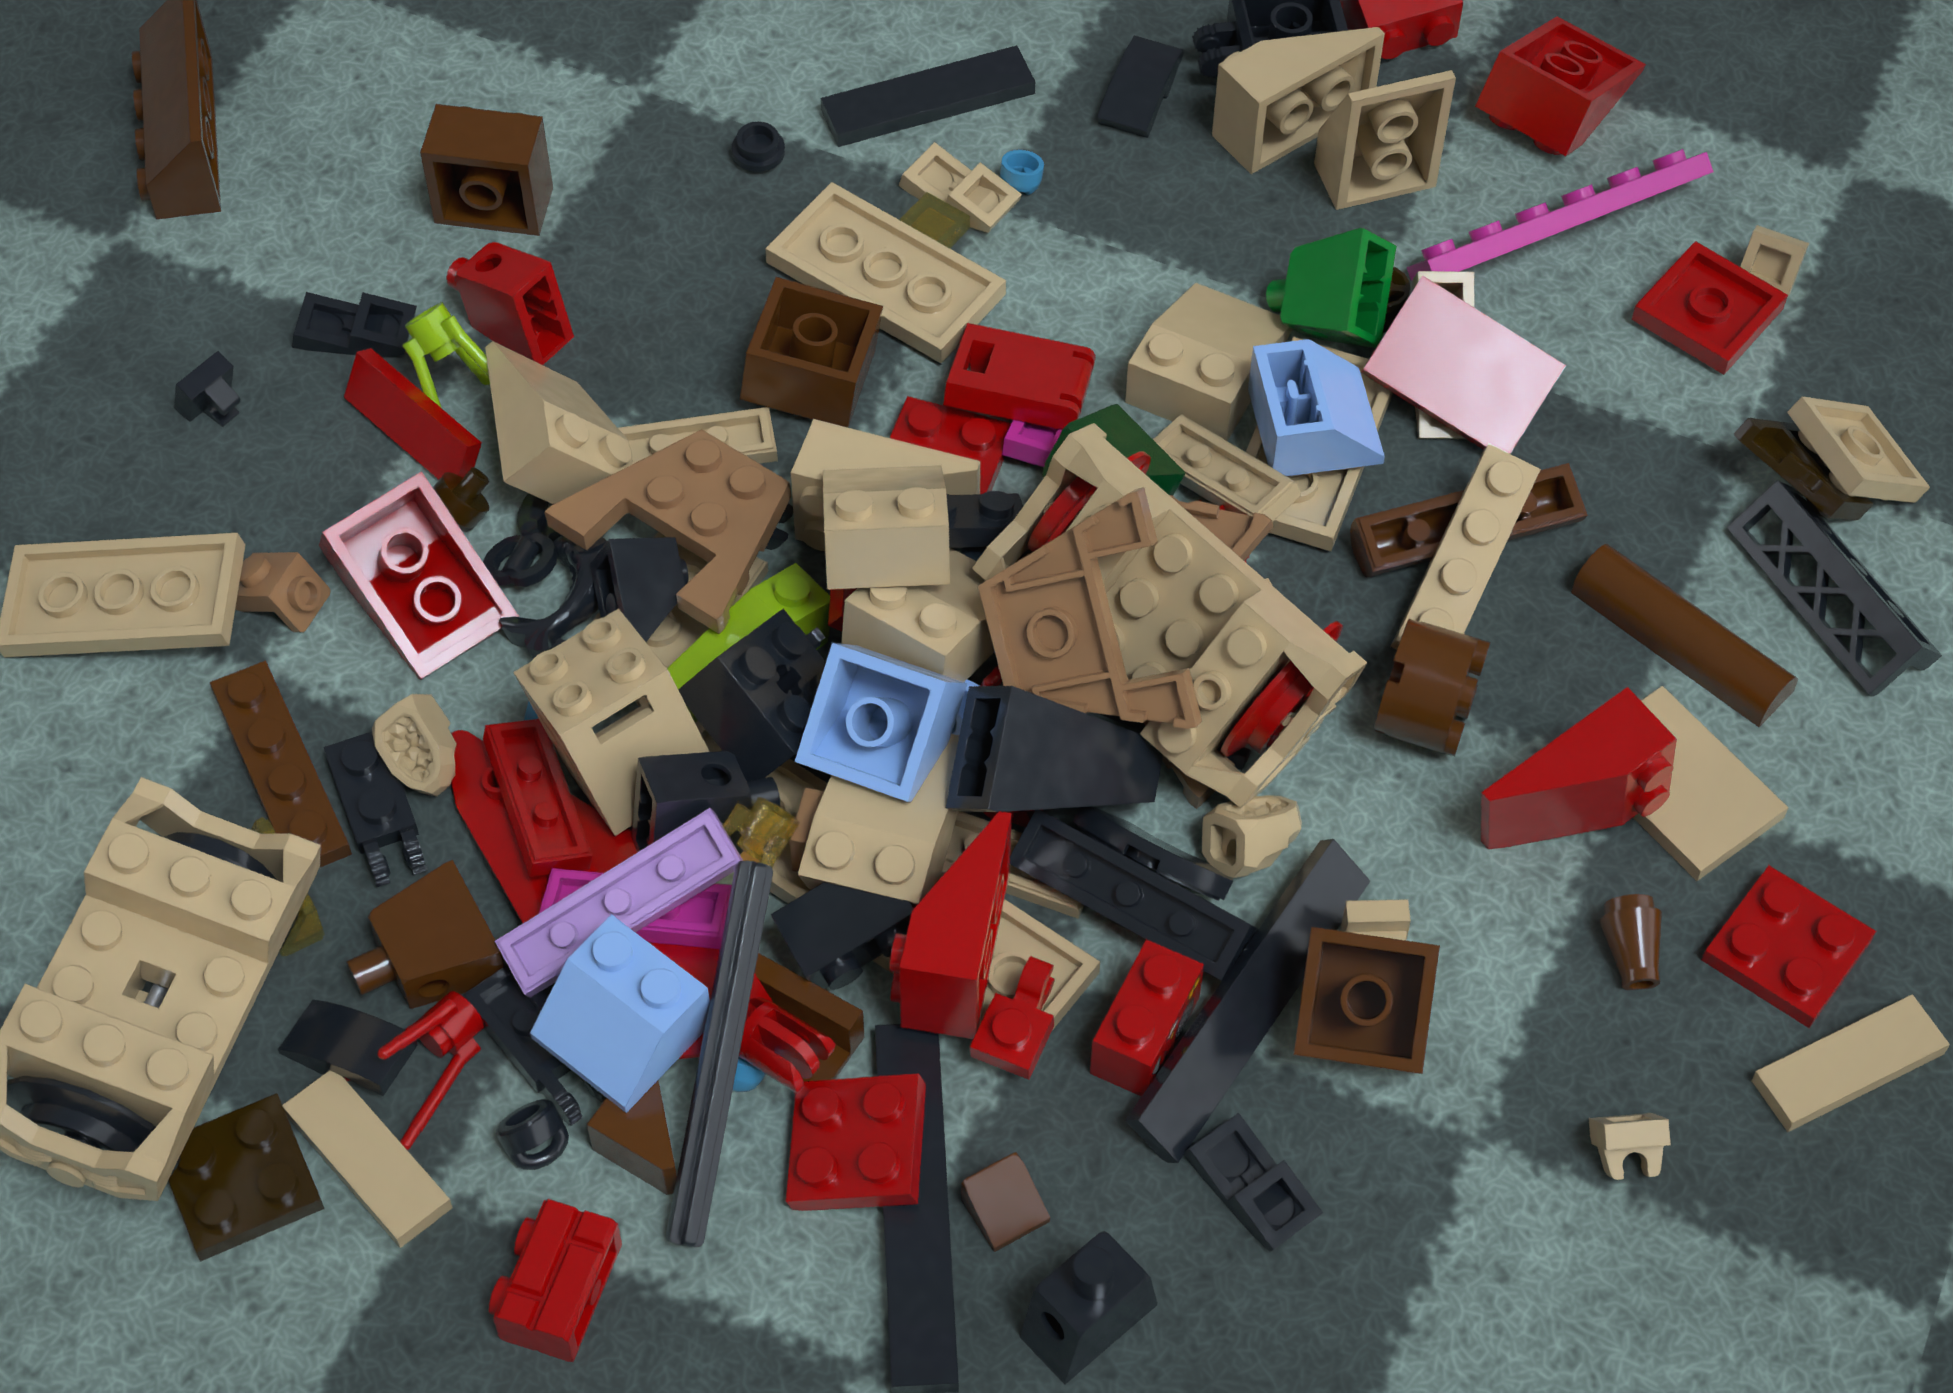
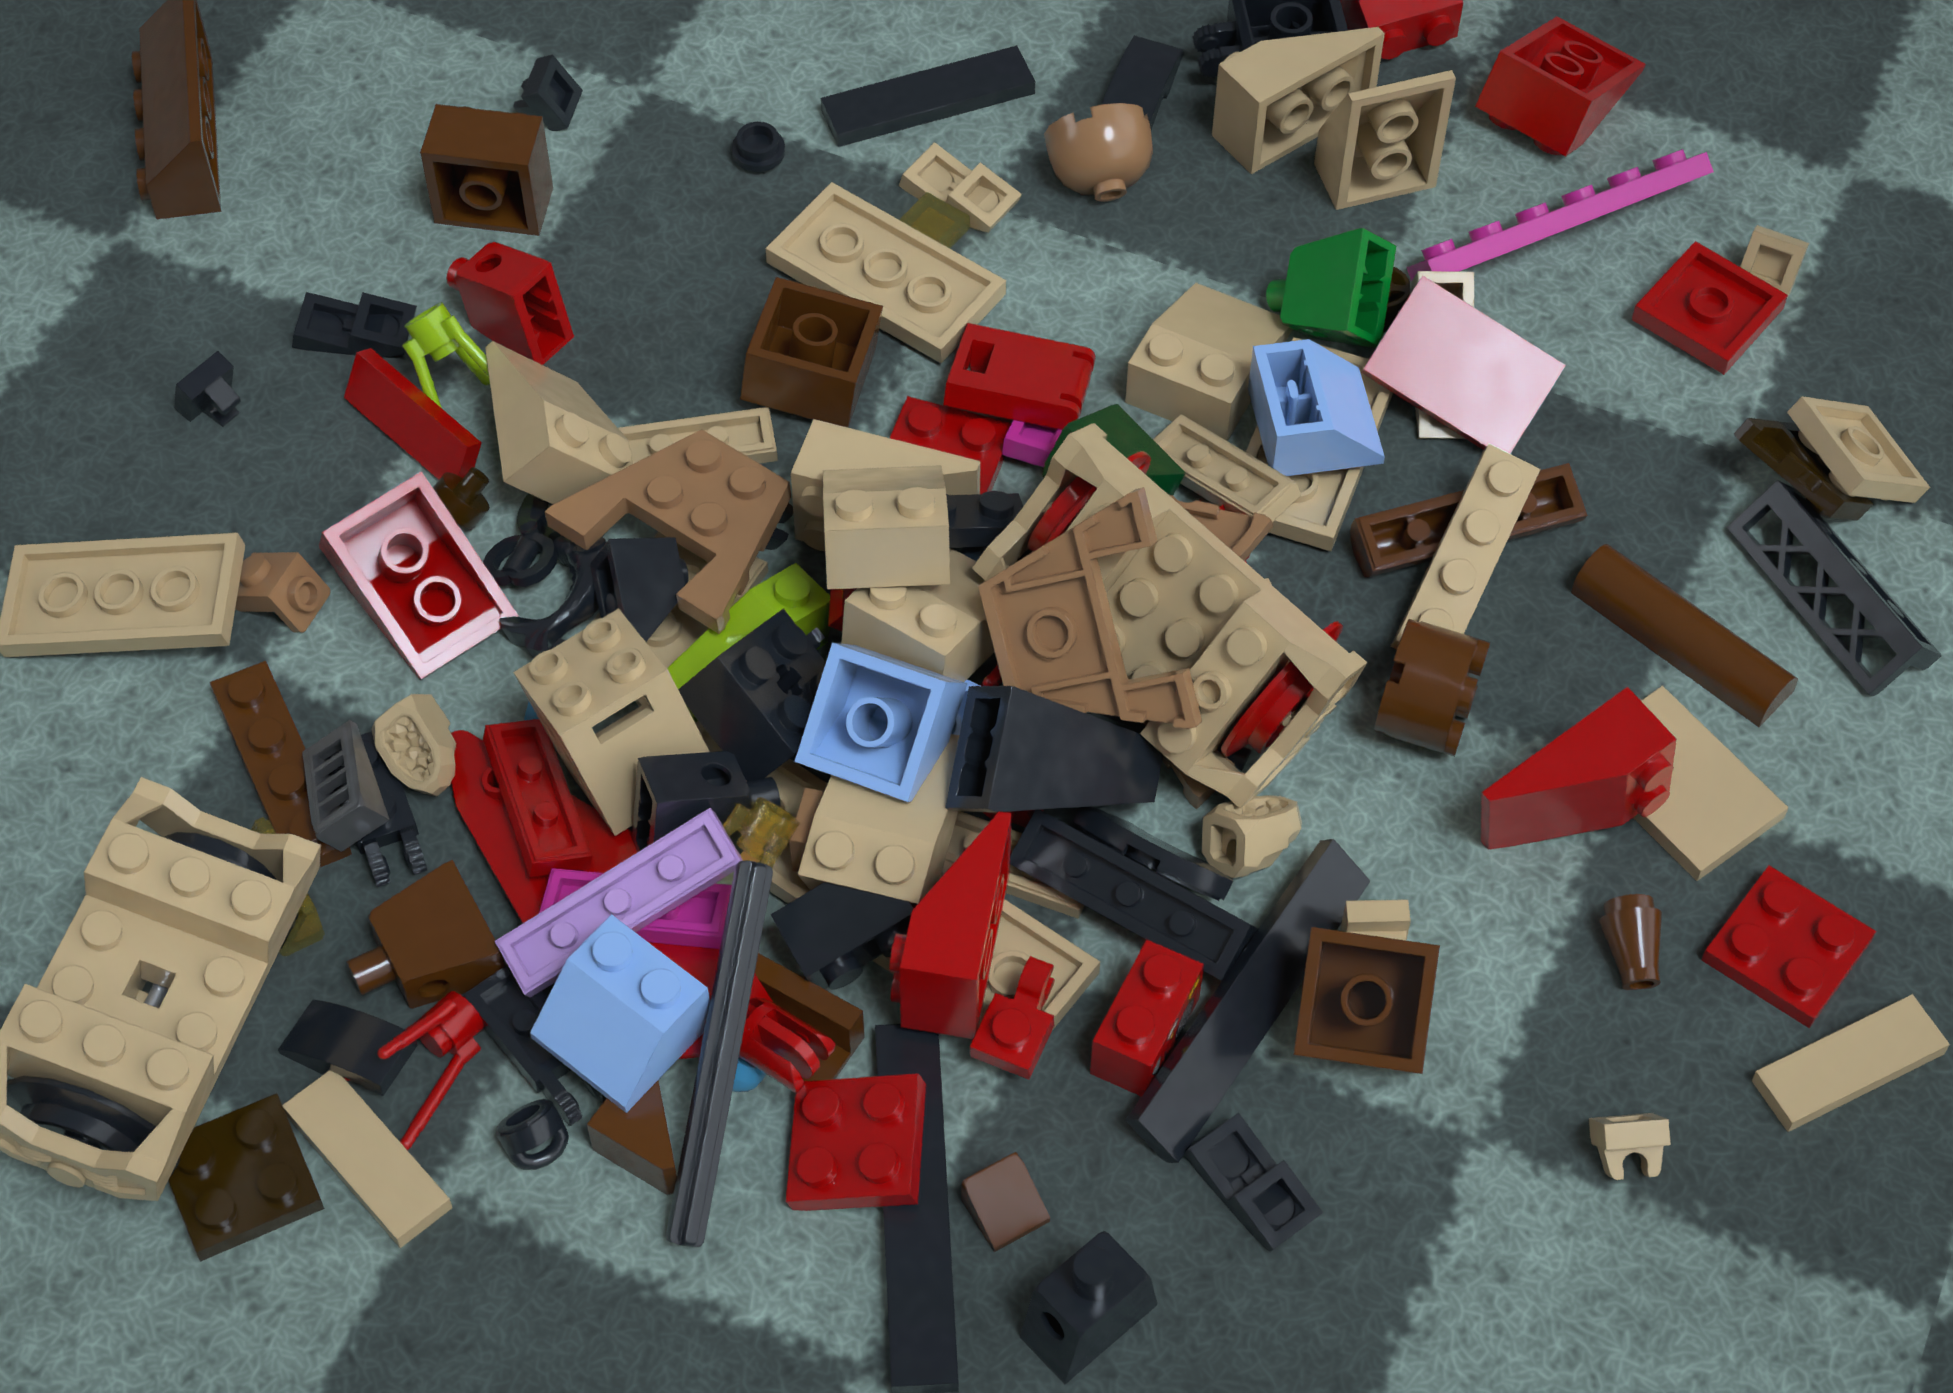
(364, 811): none -> flat silver slope
(549, 94): none -> black tile
(556, 1279): red brick -> none
(1022, 170): dark azure hinge -> none
(1101, 152): none -> medium nougat cylinder

